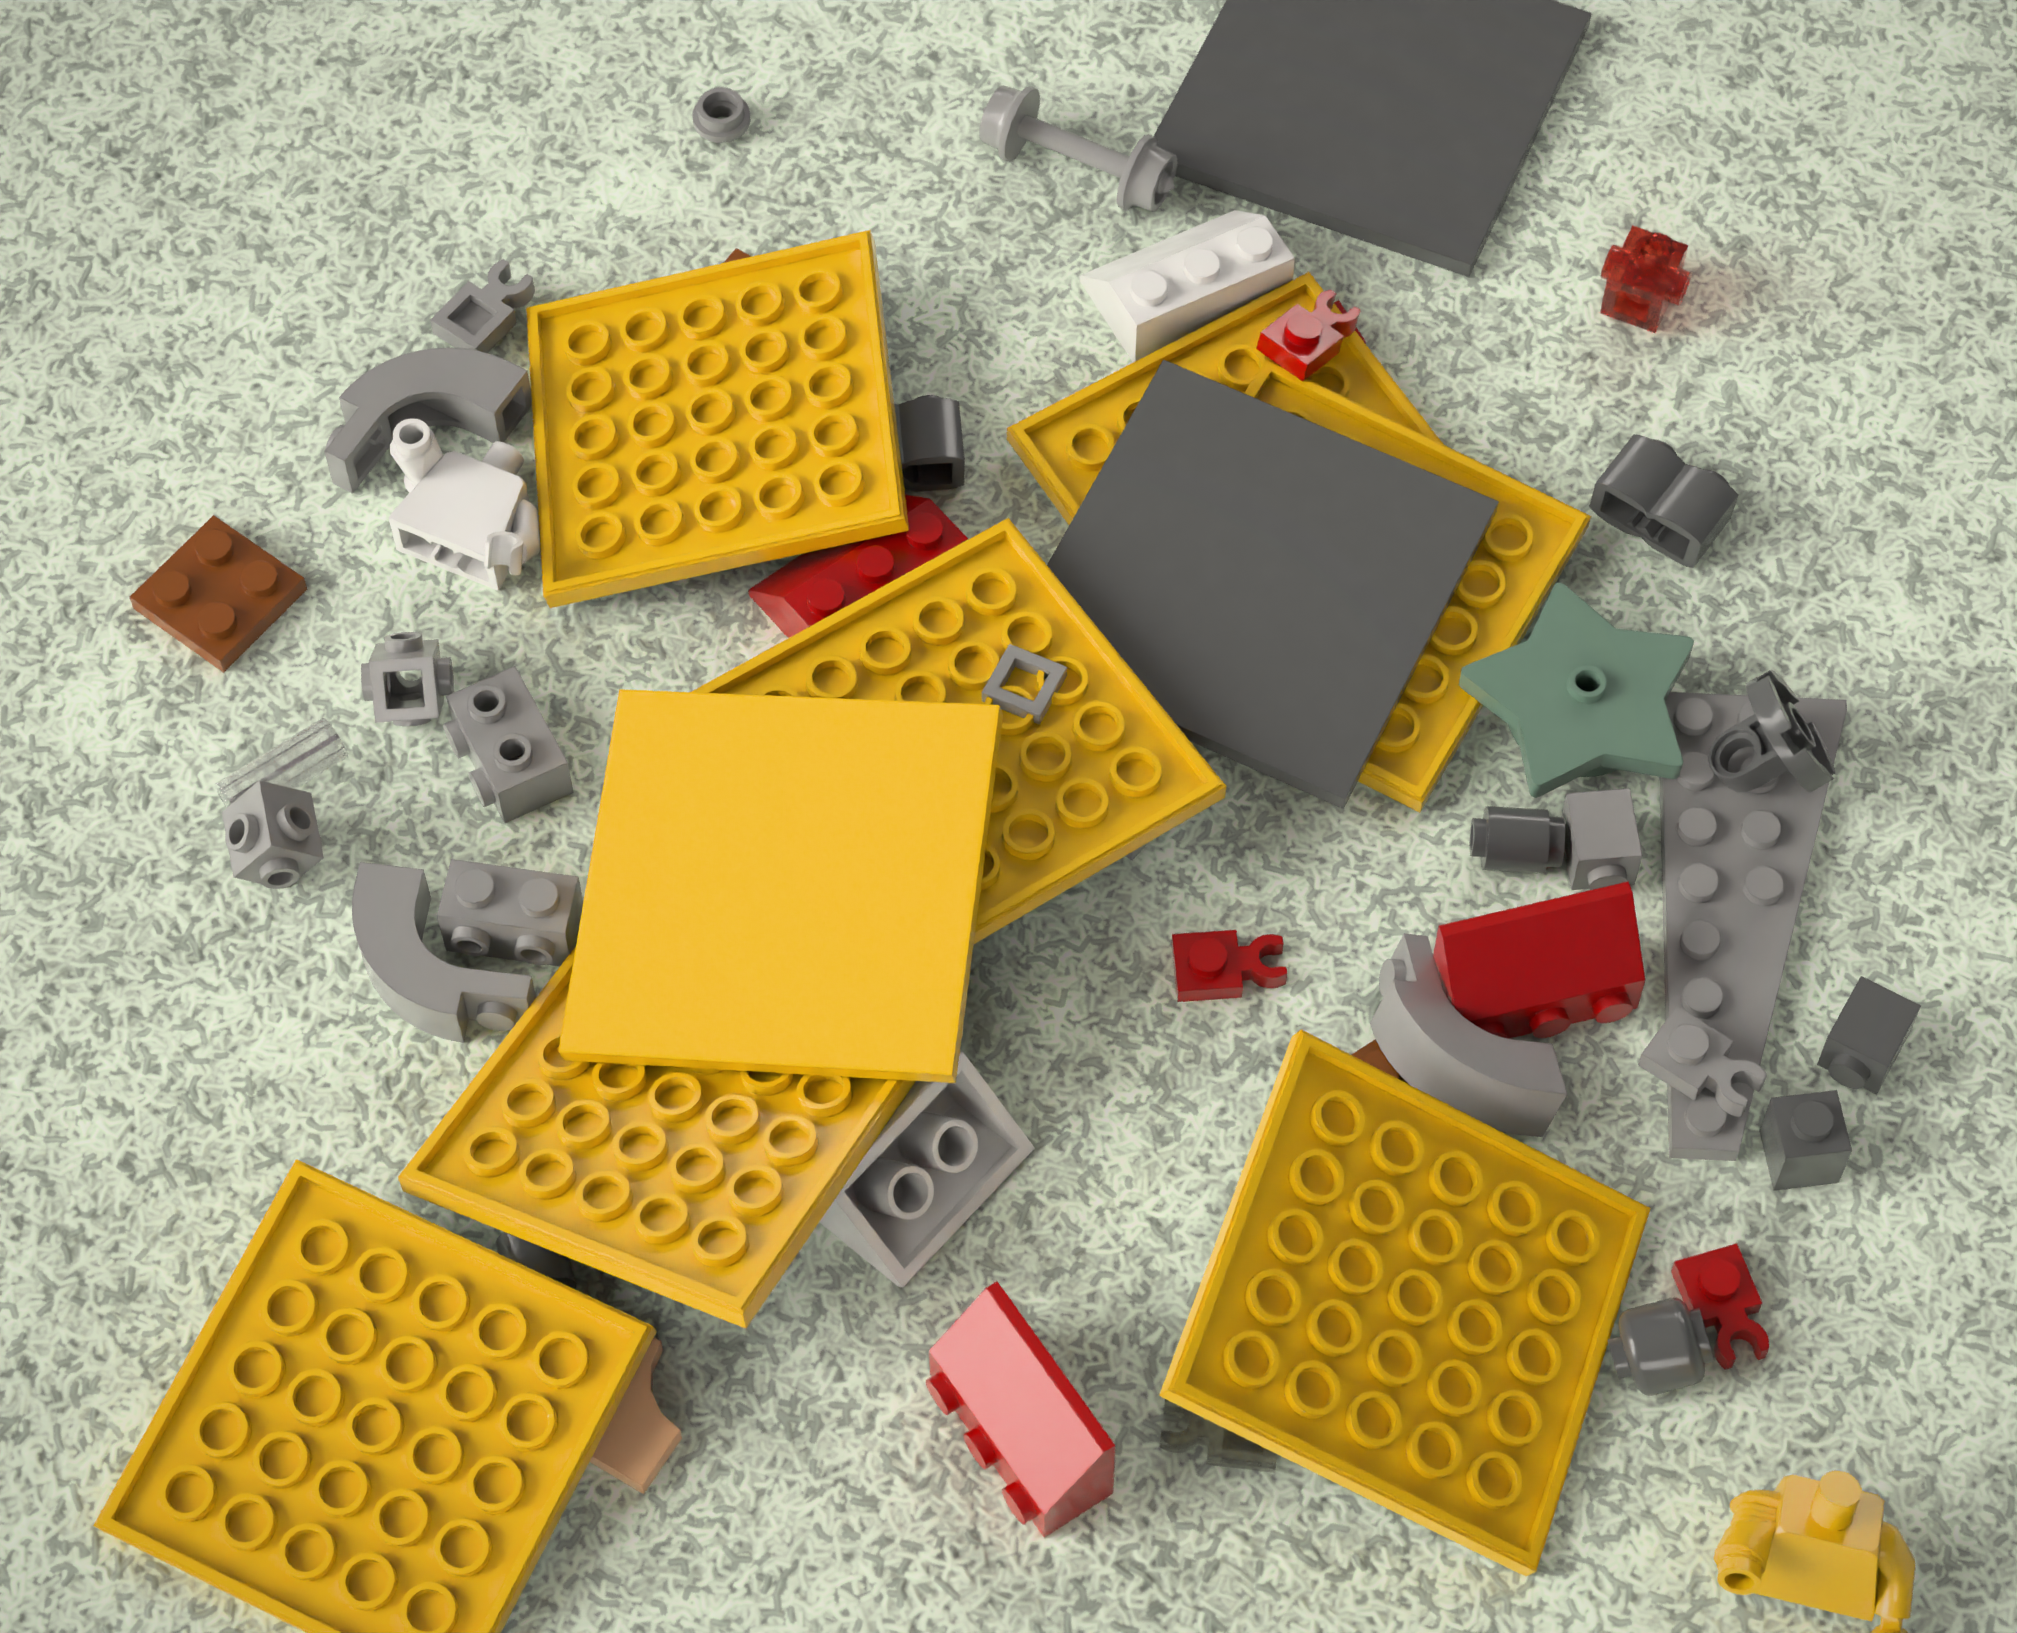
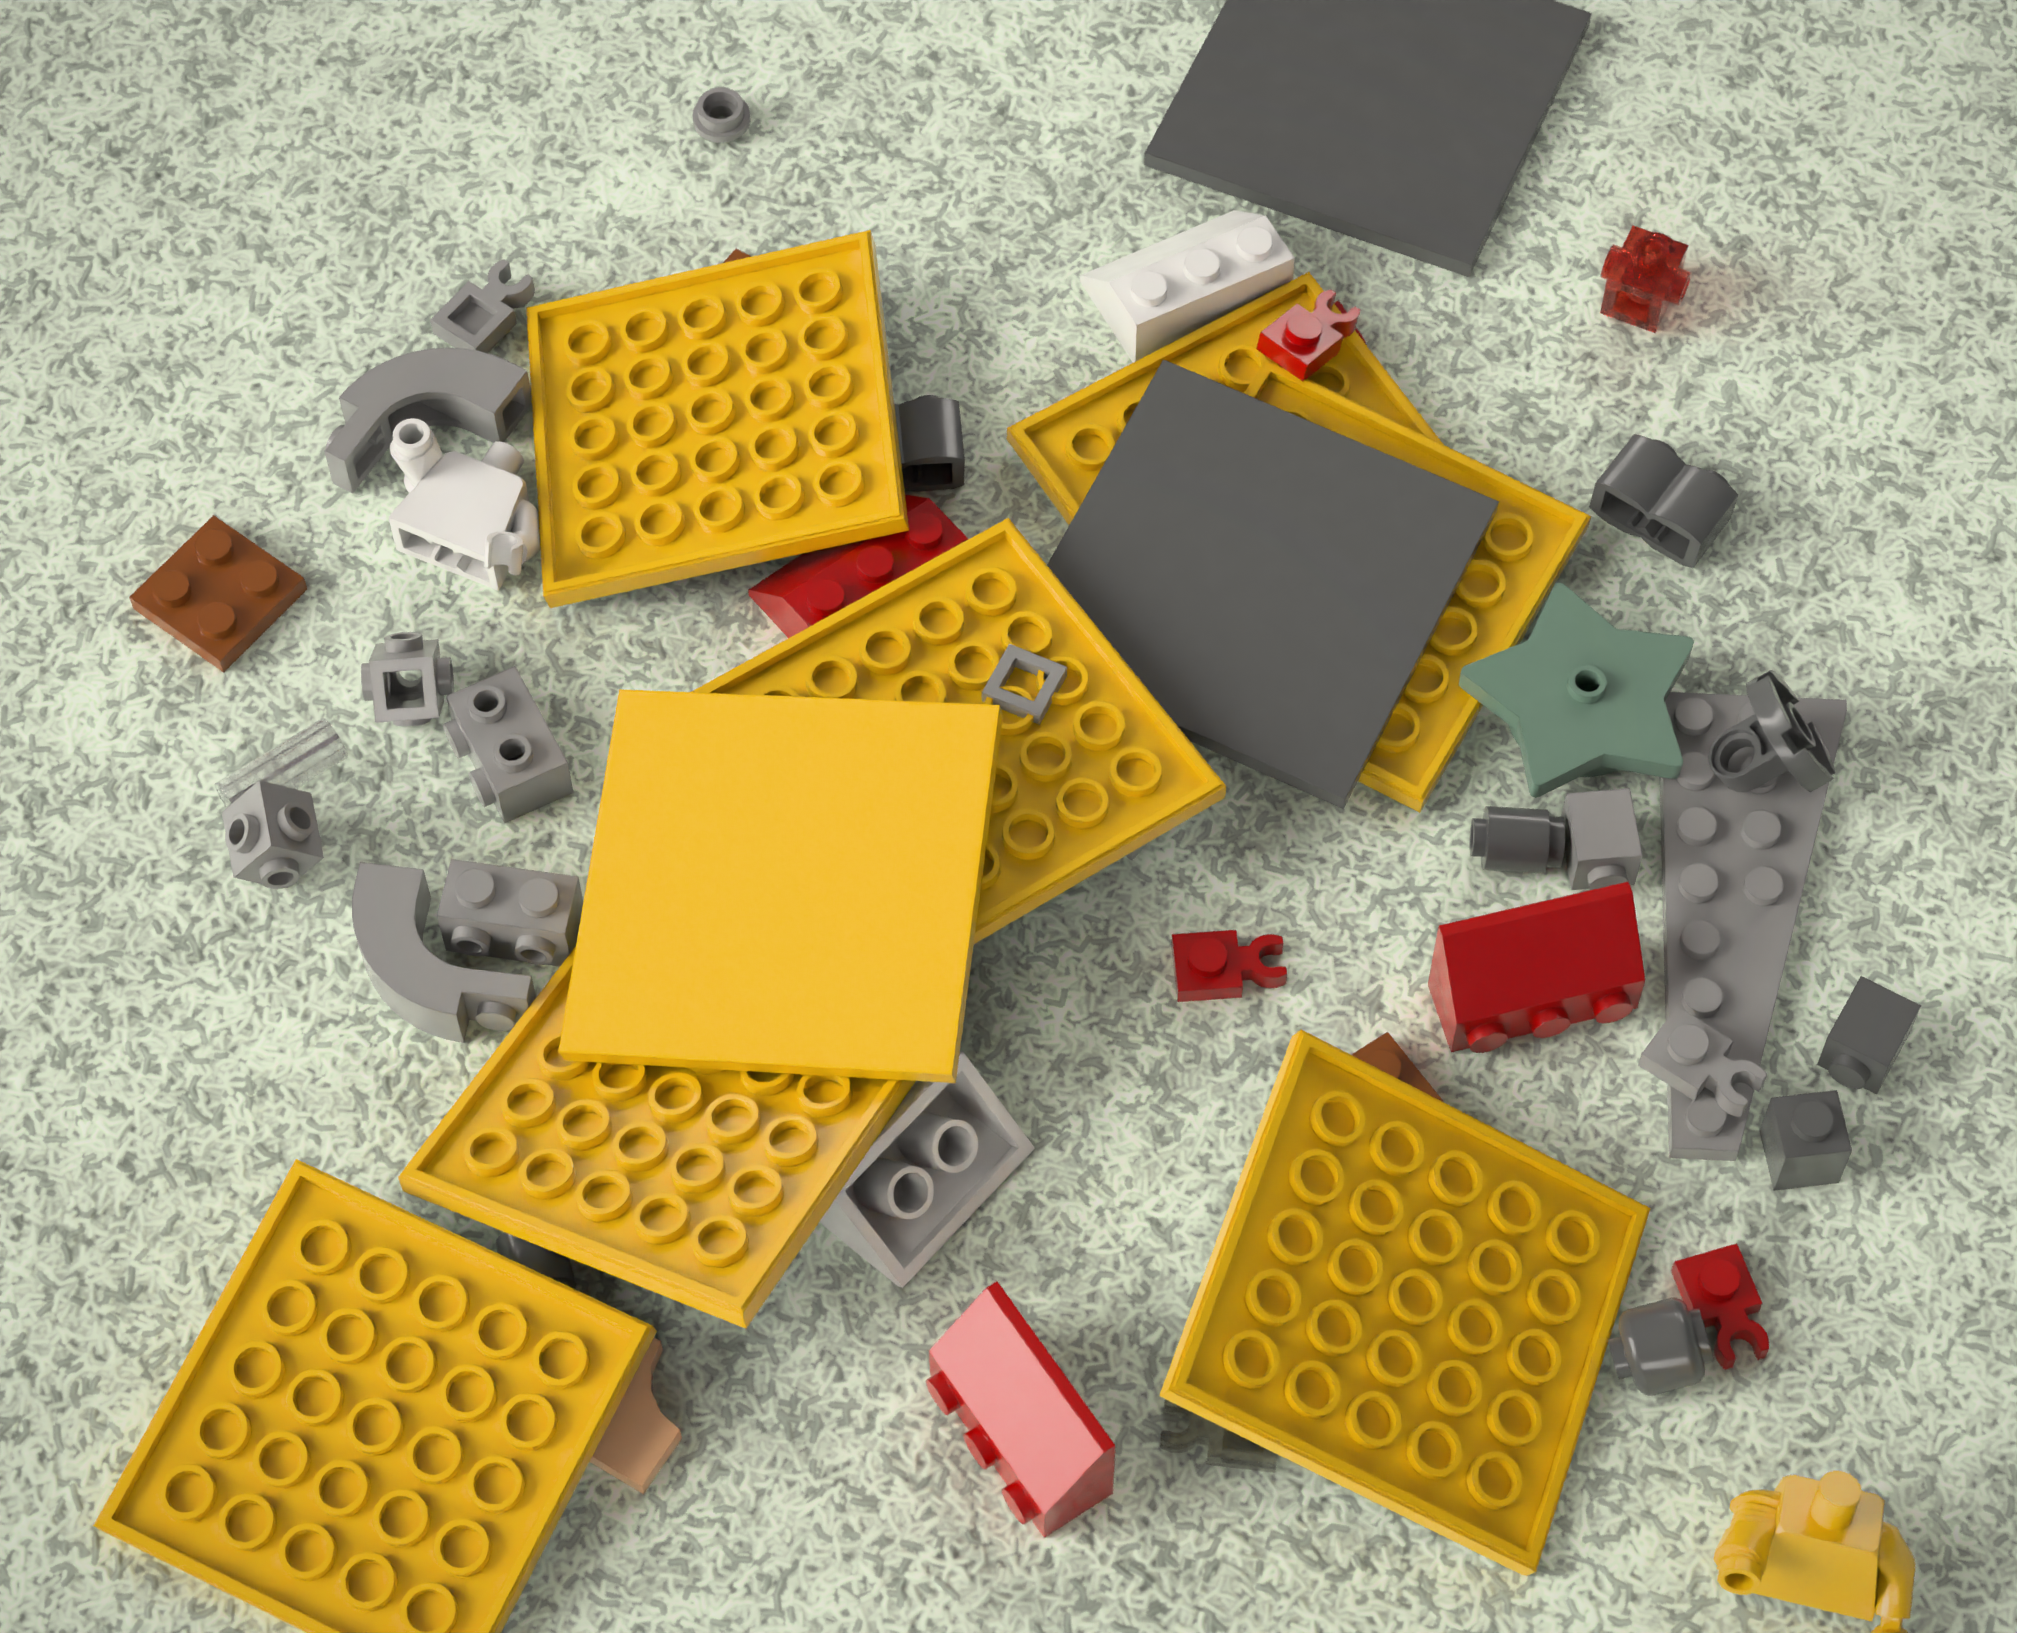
(1013, 120): light grey piece -> none
(1440, 1052): light grey arch -> none

